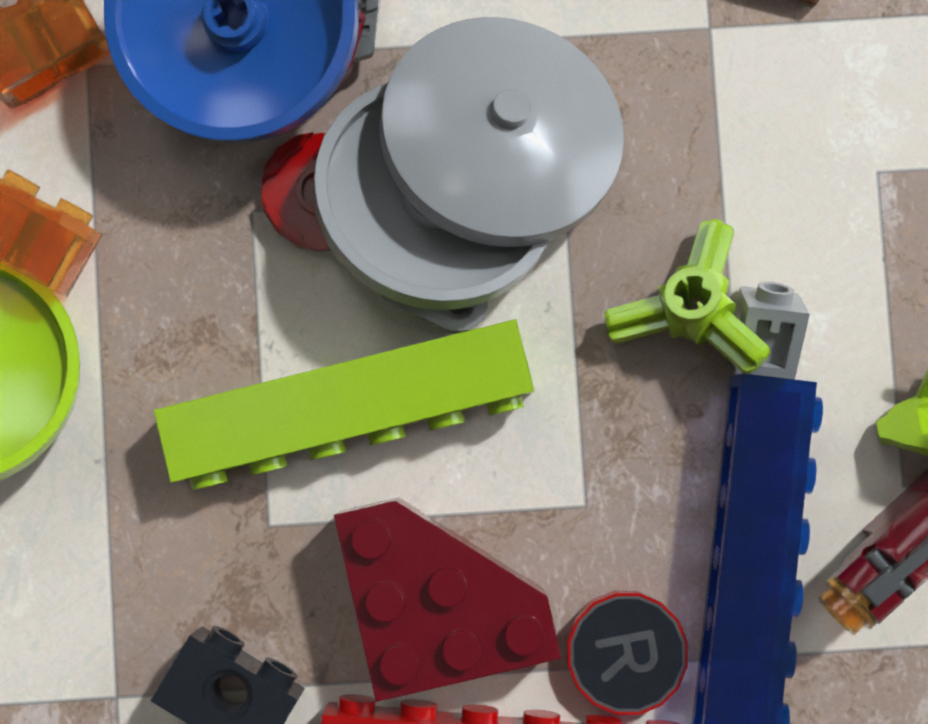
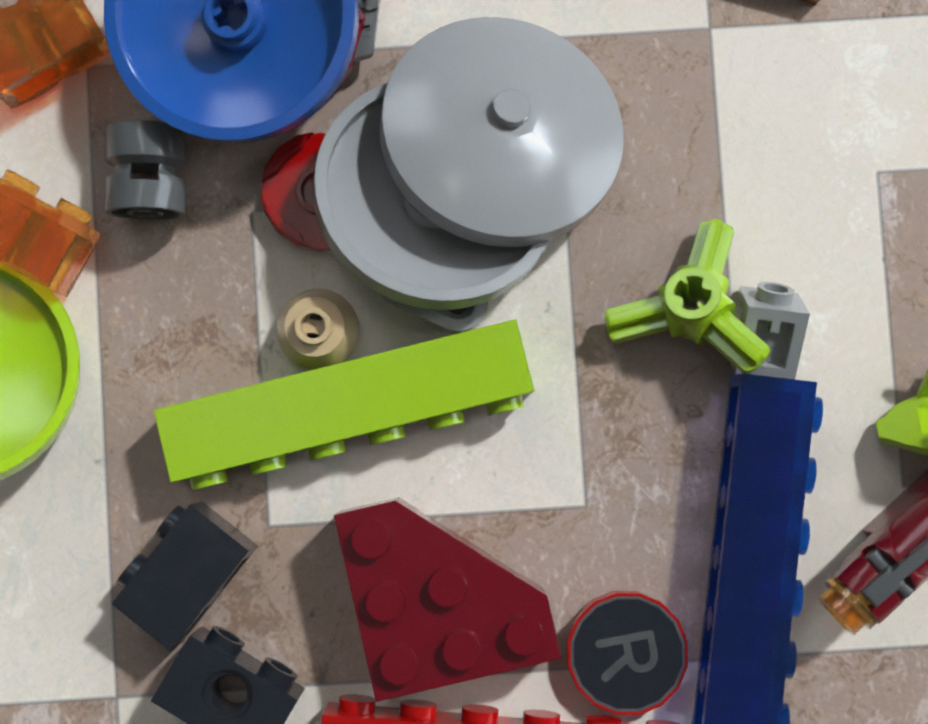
(148, 150): none -> dark grey wheel
(183, 573): none -> black brick
(336, 331): none -> tan cone

